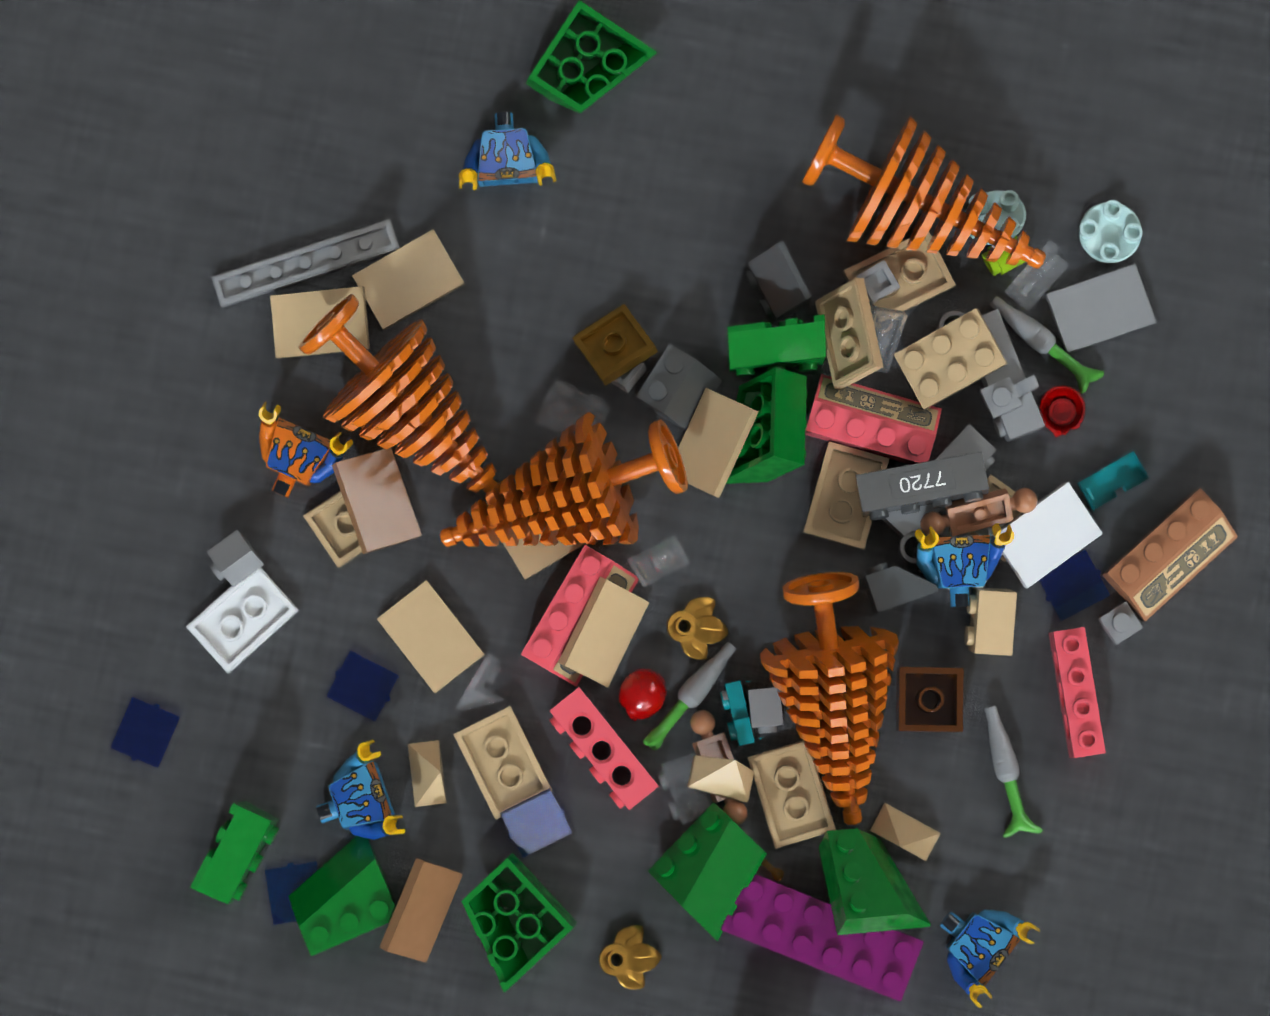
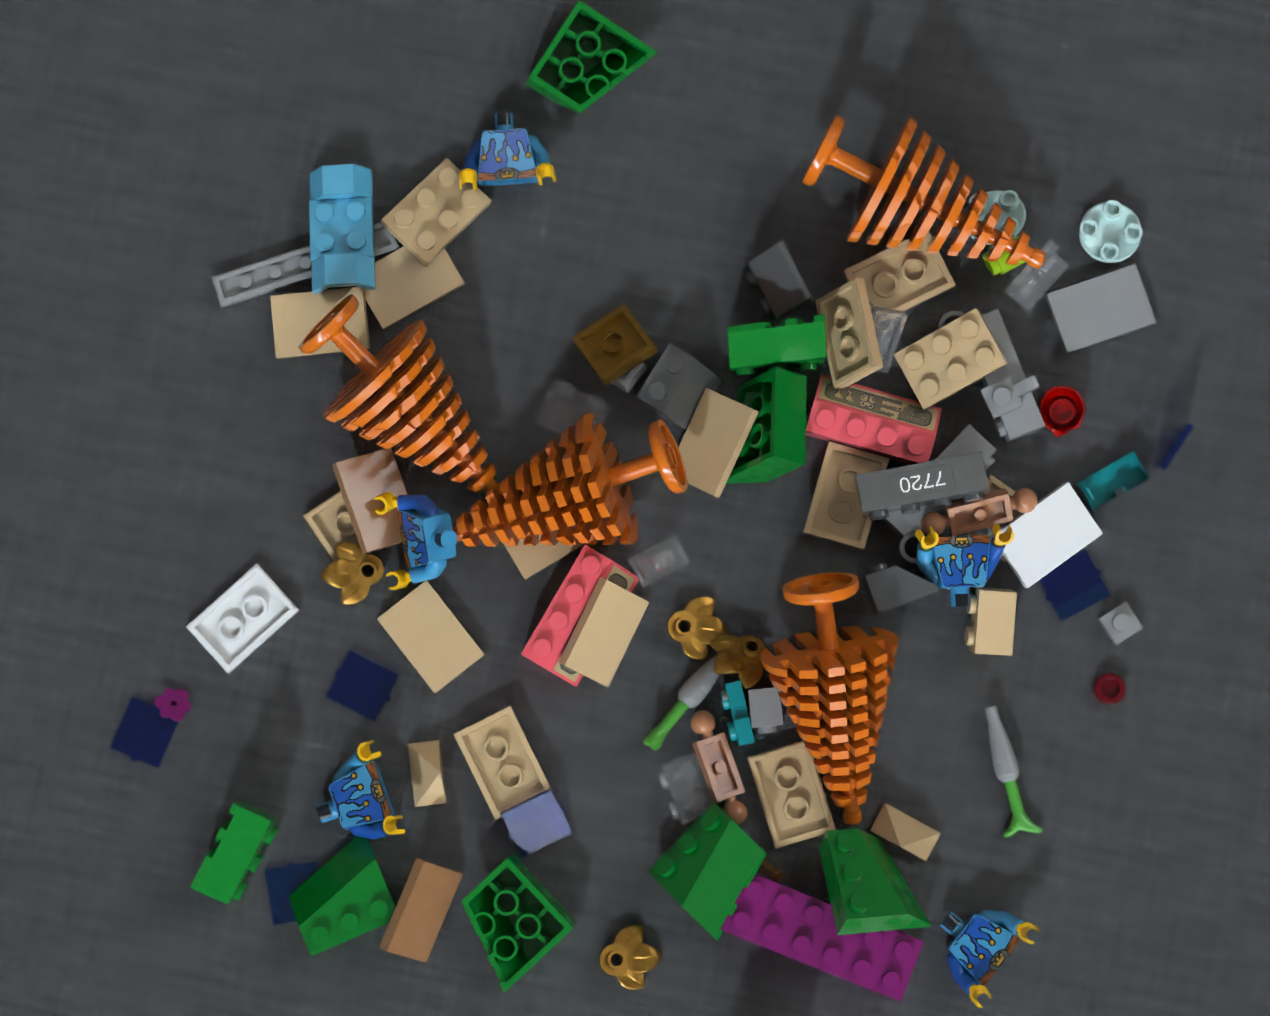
(170, 697): none -> magenta plant
(234, 559): light grey brick -> none
(296, 452): torso -> none
(342, 227): none -> medium azure piece
(348, 572): none -> pearl gold plate
(425, 537): none -> torso
(435, 212): none -> tan plate
(476, 694): clear slope -> none
(579, 705): coral brick -> none
(642, 693): red hair -> none
(721, 777): tan slope -> none
(736, 658): none -> pearl gold plate
(879, 281): light grey plate -> none
(929, 699): reddish brown brick -> none
(1044, 342): light grey piece -> none
(1077, 692): coral brick -> none
(1109, 688): none -> dark red tile
(1171, 554): nougat slope -> none
(1173, 446): none -> clear blue piece

